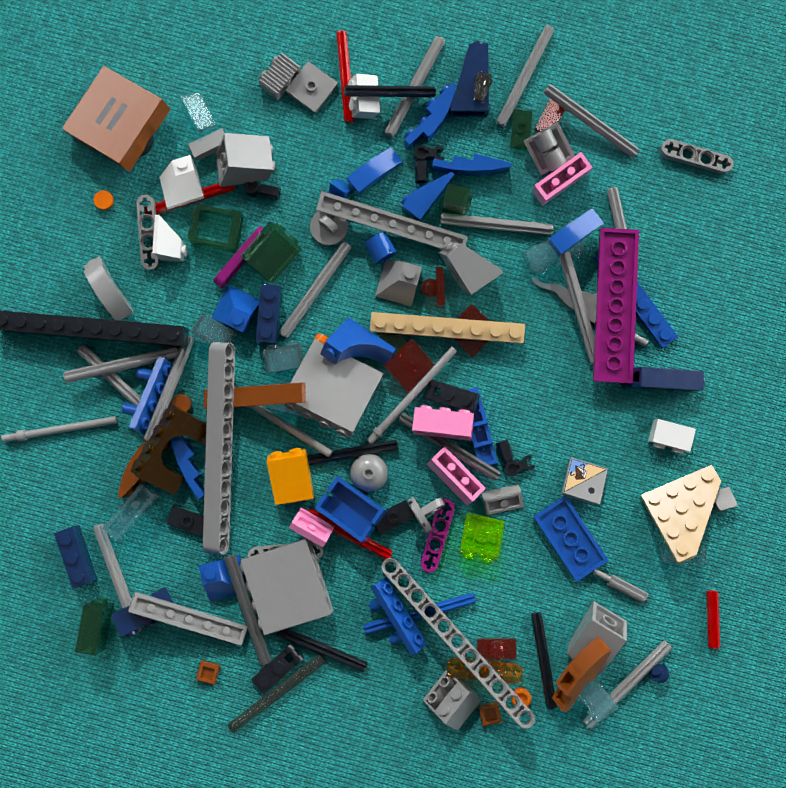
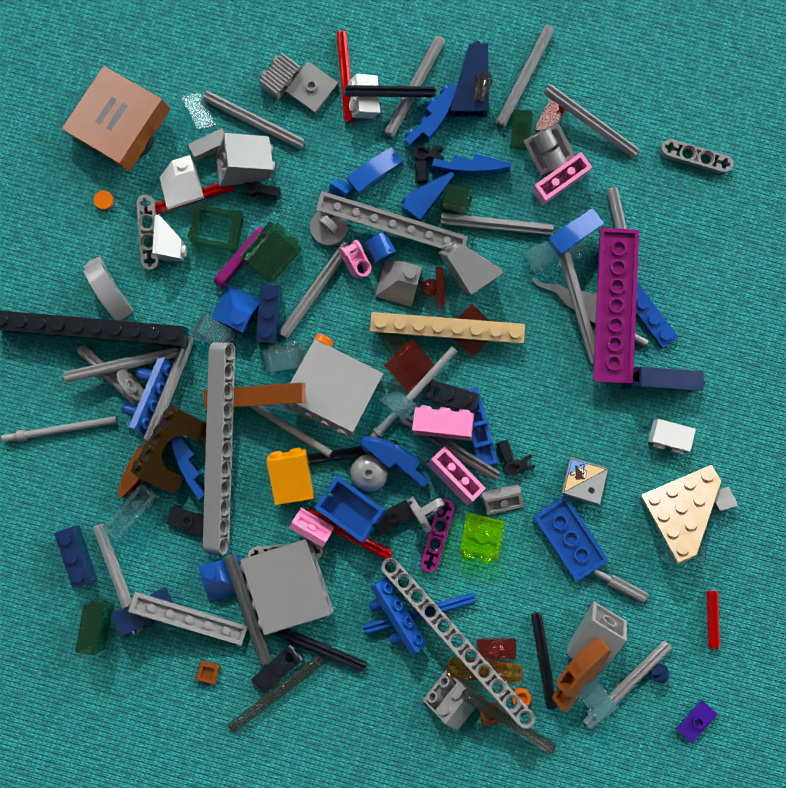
(129, 385): none -> light grey dish
(182, 401): dark orange tile -> none
(254, 120): none -> light grey axle
(355, 258): none -> bright pink piece
(355, 341): blue arch -> none
(389, 453): none -> blue slope
(398, 404): none -> clear light blue slope
(505, 719): none -> clear smoke axle
(696, 721): none -> dark purple plate

